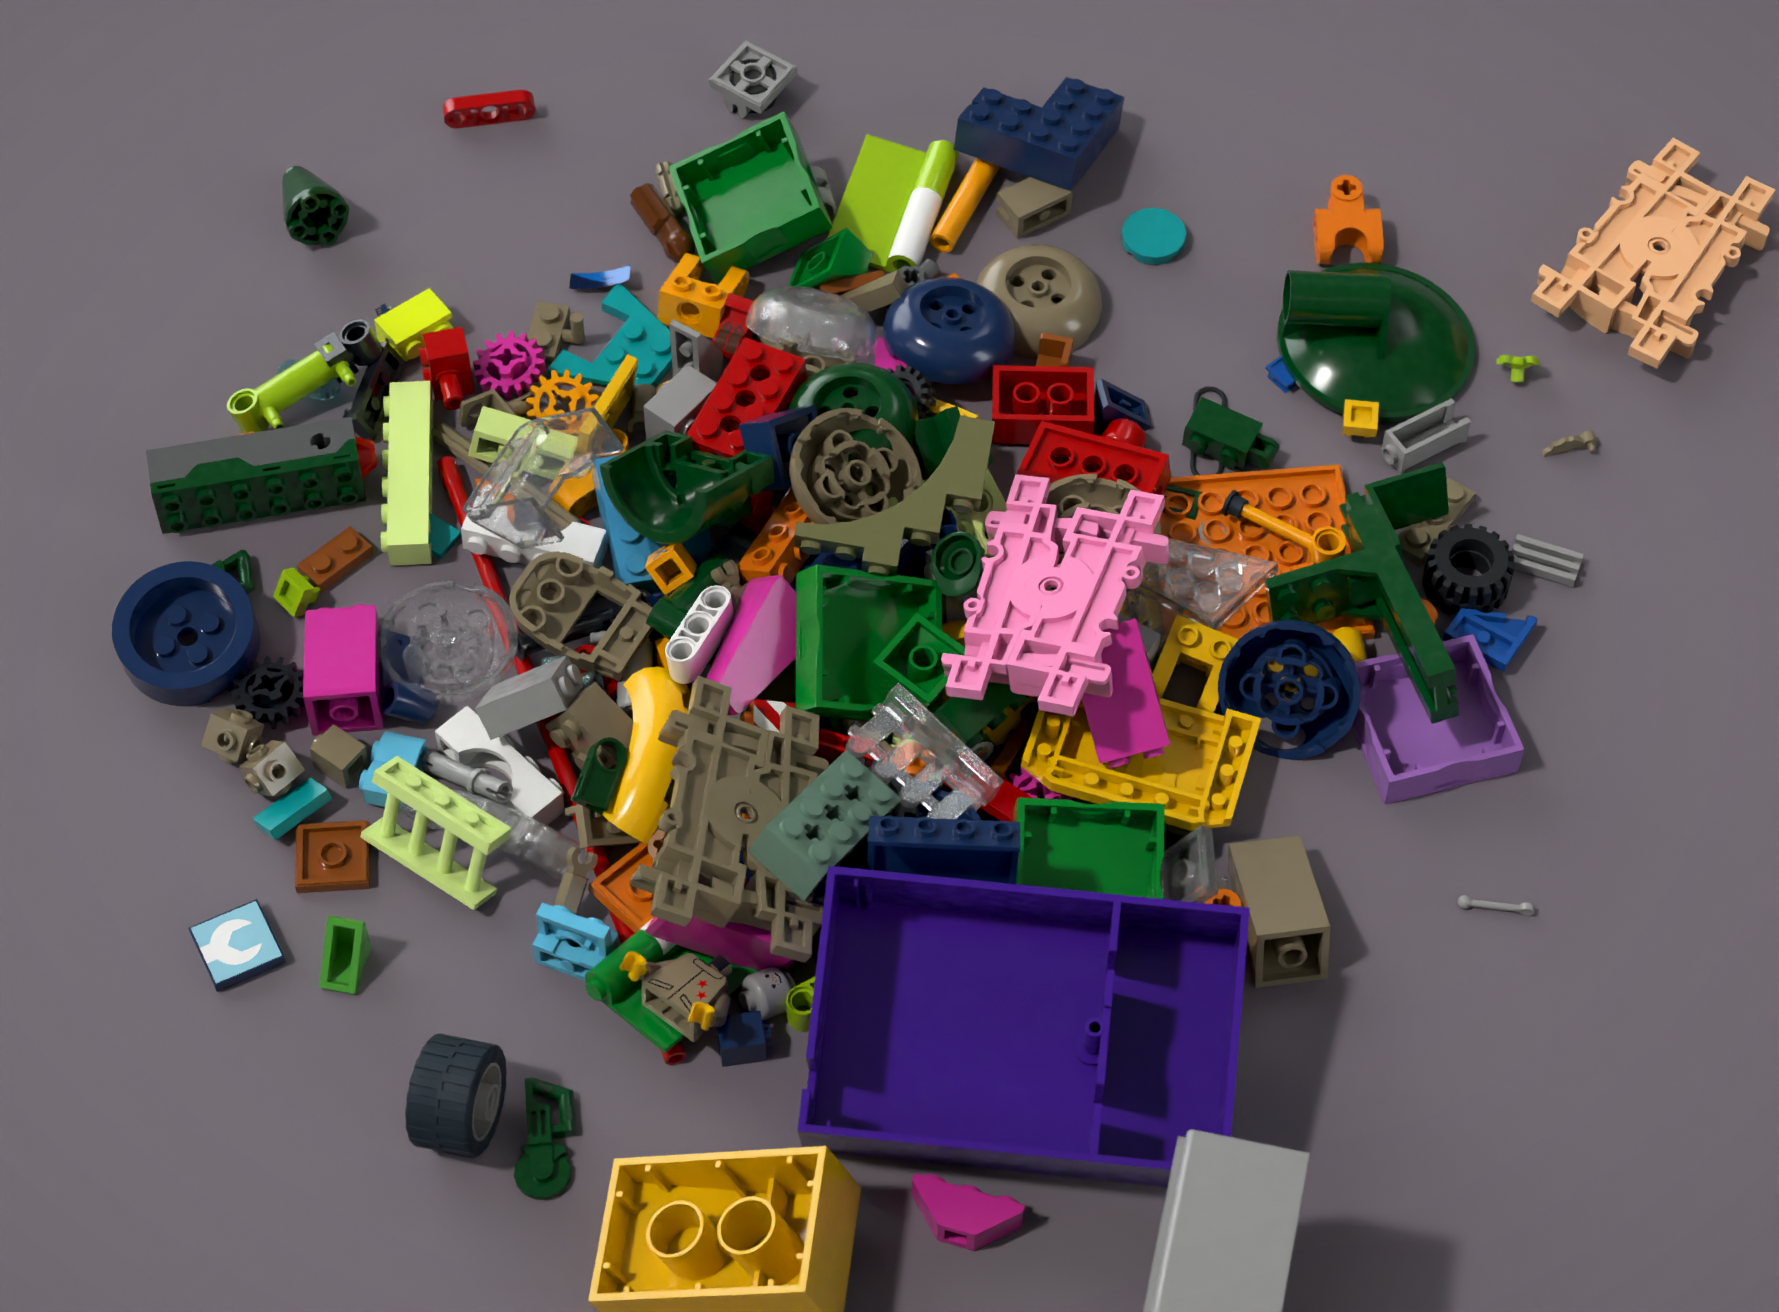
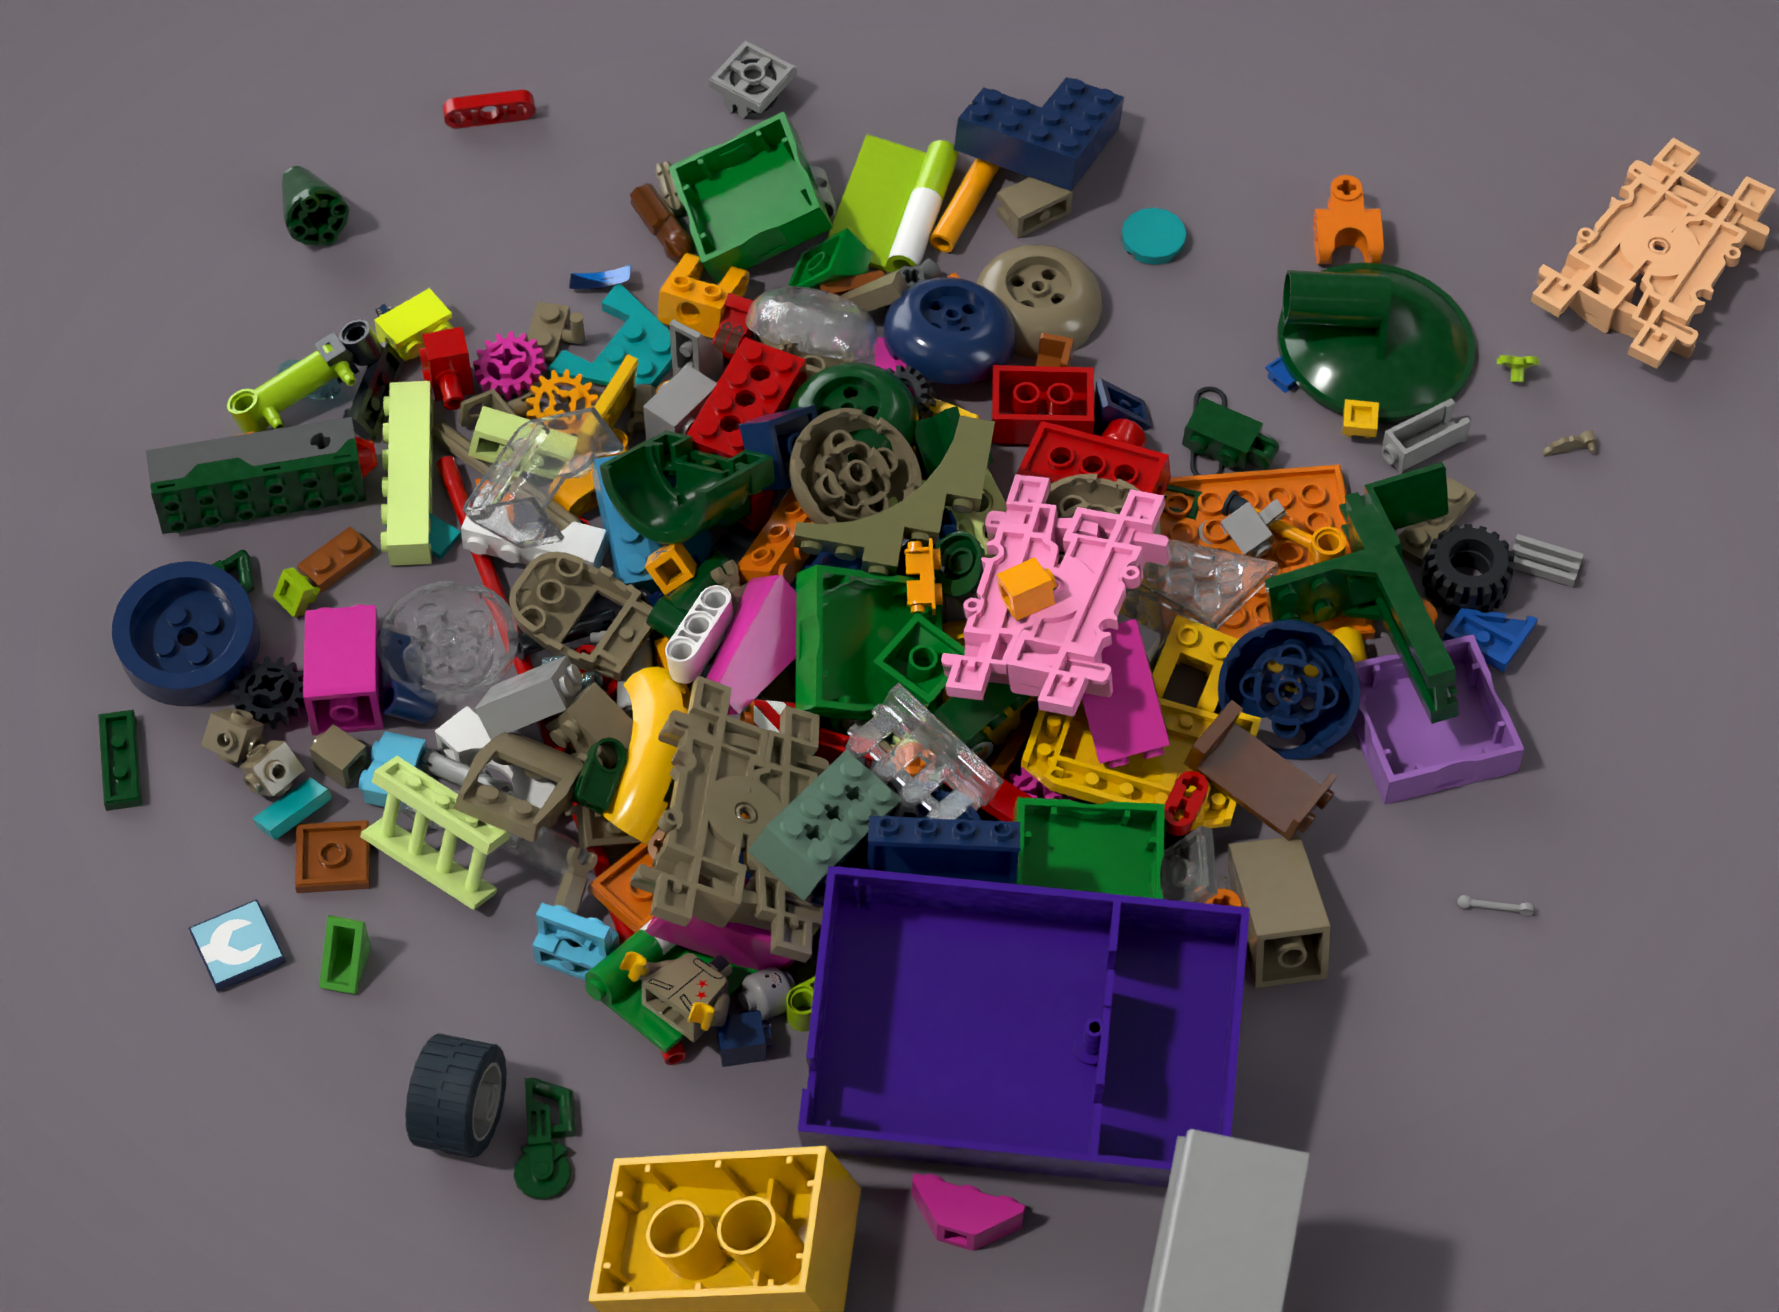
(120, 760): none -> dark green tile
(511, 813): none -> dark tan slope
(923, 562): none -> light orange hinge
(1026, 588): none -> light orange brick
(1190, 805): none -> red beam
(1251, 529): none -> light grey brick
(1257, 775): none -> reddish brown panel

